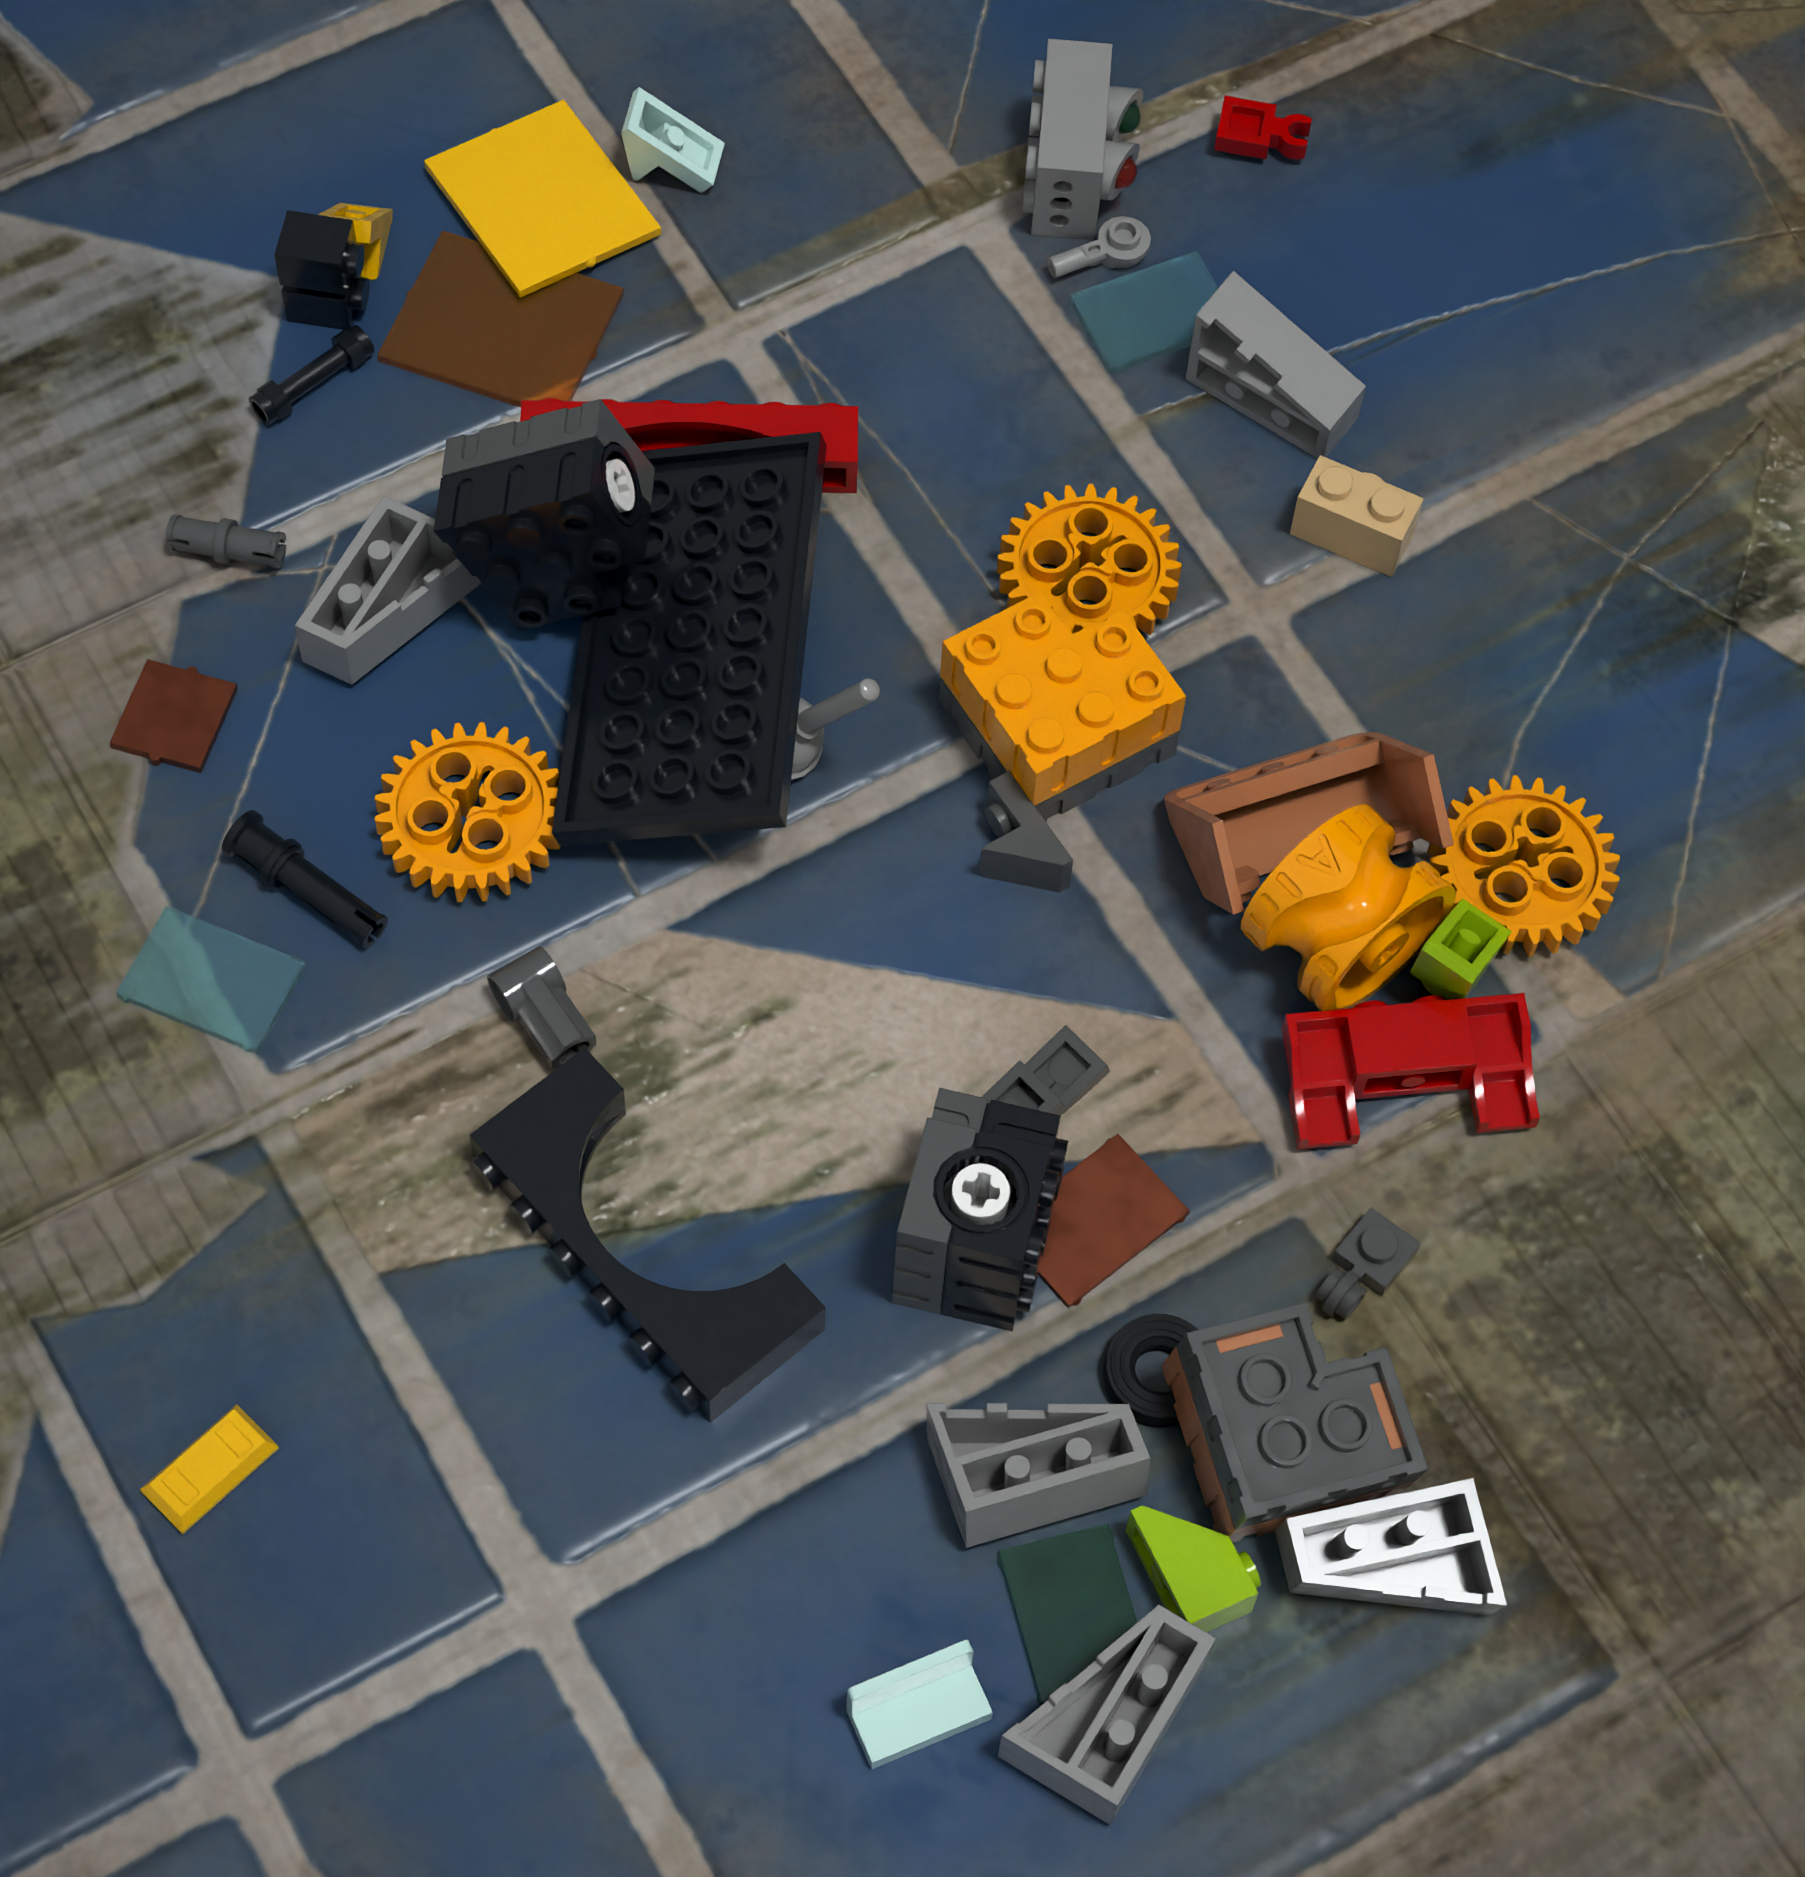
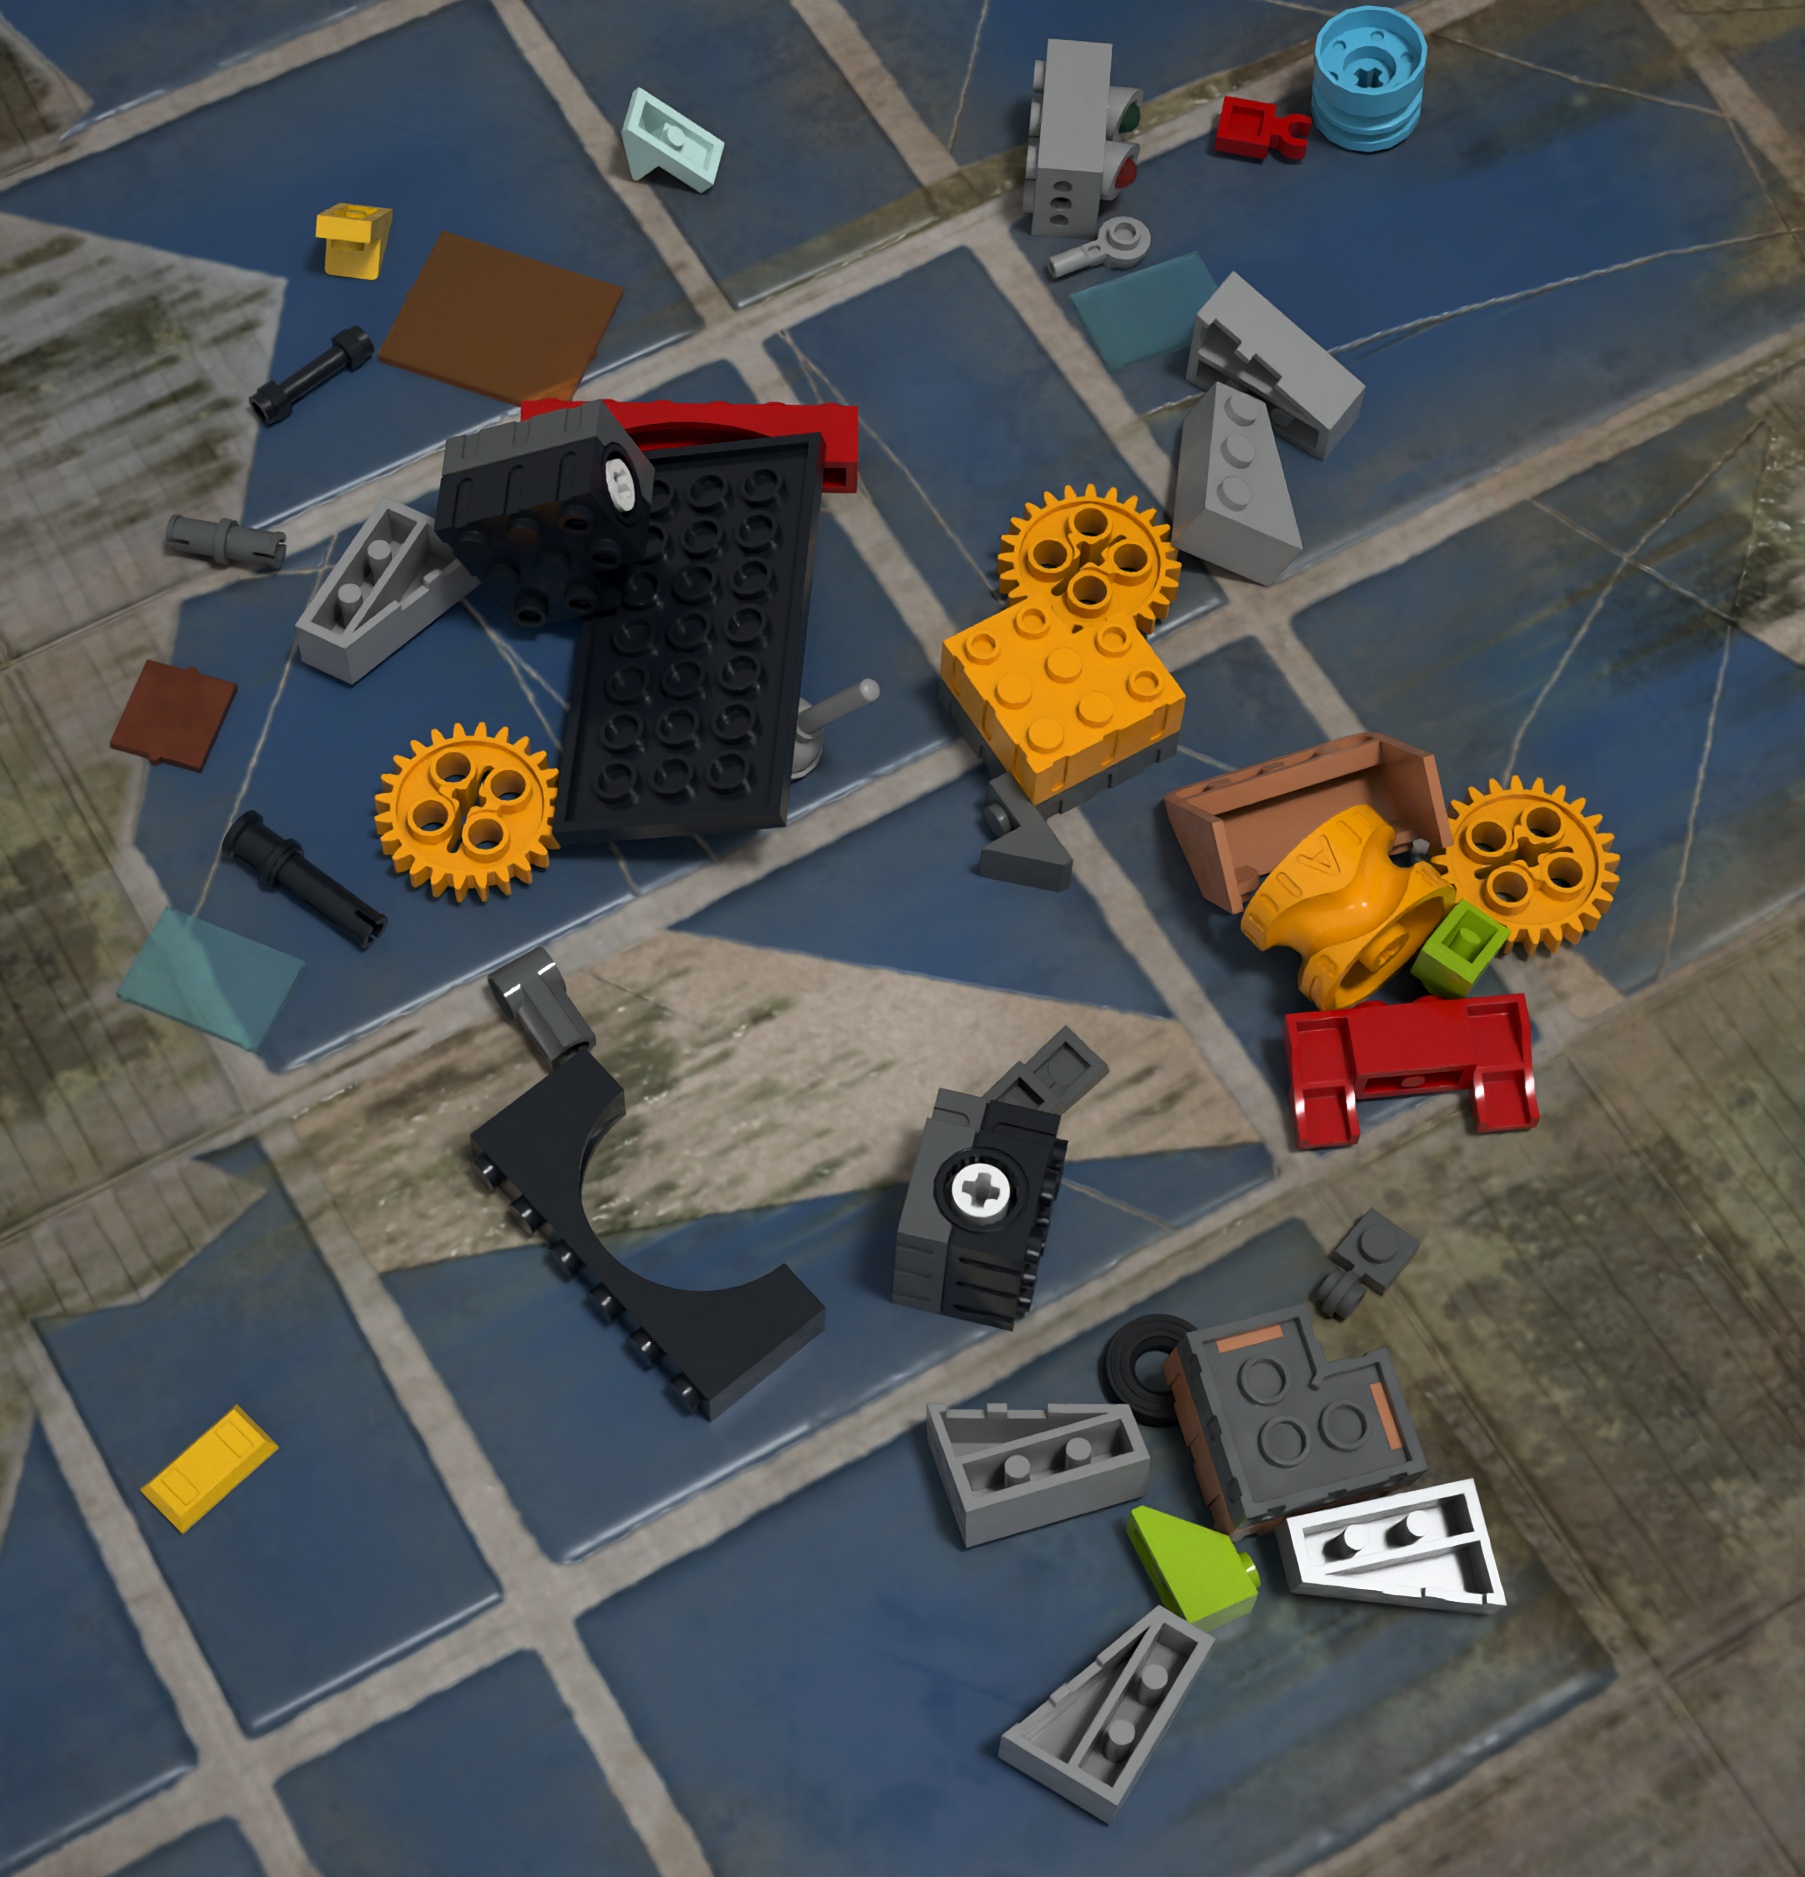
(321, 270): black piece -> none
(542, 198): yellow piece -> none
(917, 1704): light aqua panel -> none
(1067, 1602): clear green piece -> none
(1104, 1218): copper piece -> none
(1233, 489): none -> light grey wedge
(1356, 515): tan brick -> none
(1368, 78): none -> medium azure wheel

